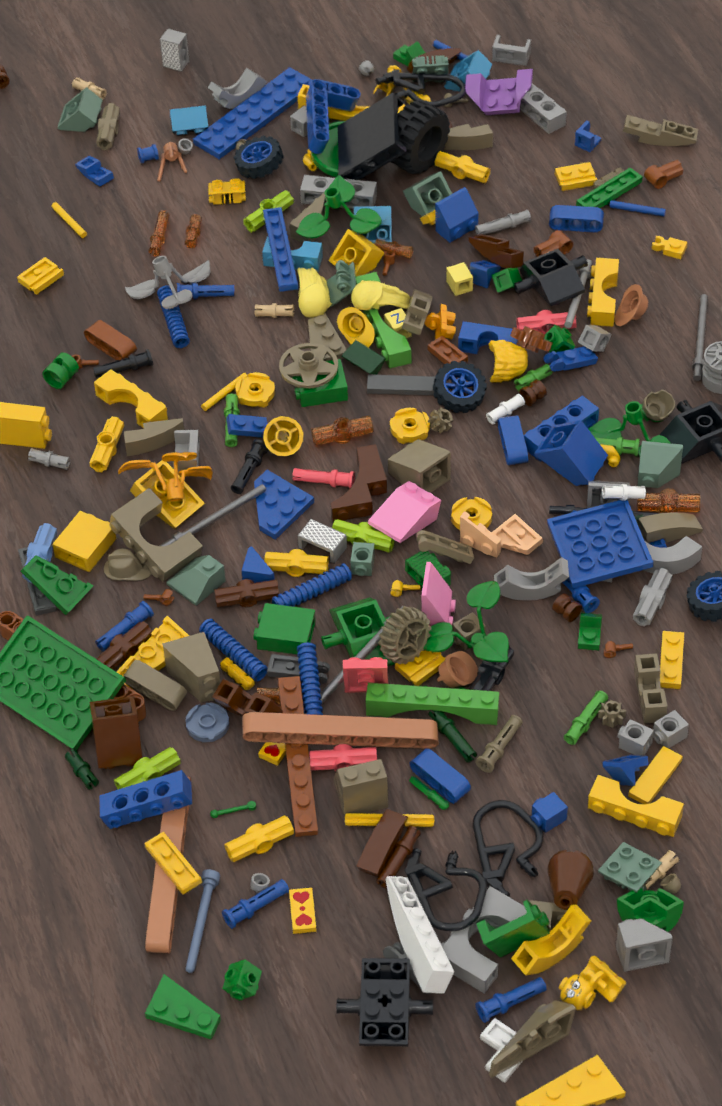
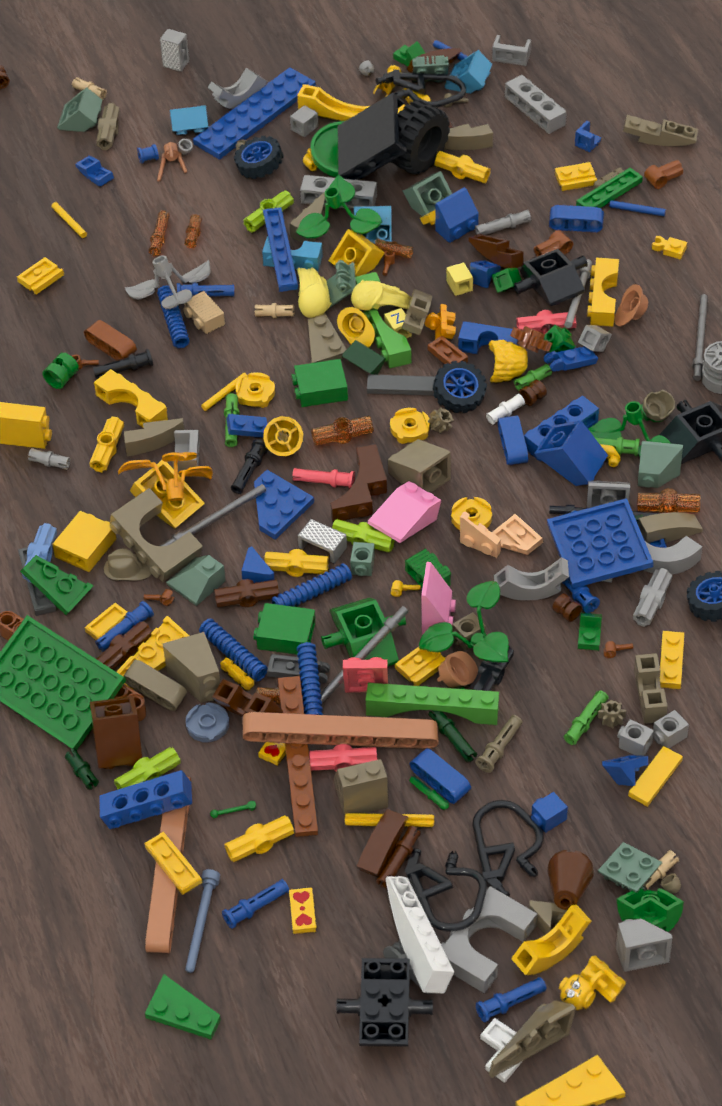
(105, 621): none -> yellow tile
(204, 312): none -> tan brick
(219, 187): yellow hinge -> none
(242, 980): green brick -> none
(258, 879): light grey hinge -> none
(308, 365): dark tan wheel -> none
(318, 99): blue beam -> none
(404, 635): dark tan gear -> none
(444, 546): dark tan plate -> none
(499, 95): medium lavender piece -> none
(512, 934): green panel -> none
(624, 492): white pin -> none
(658, 816): yellow arch -> none

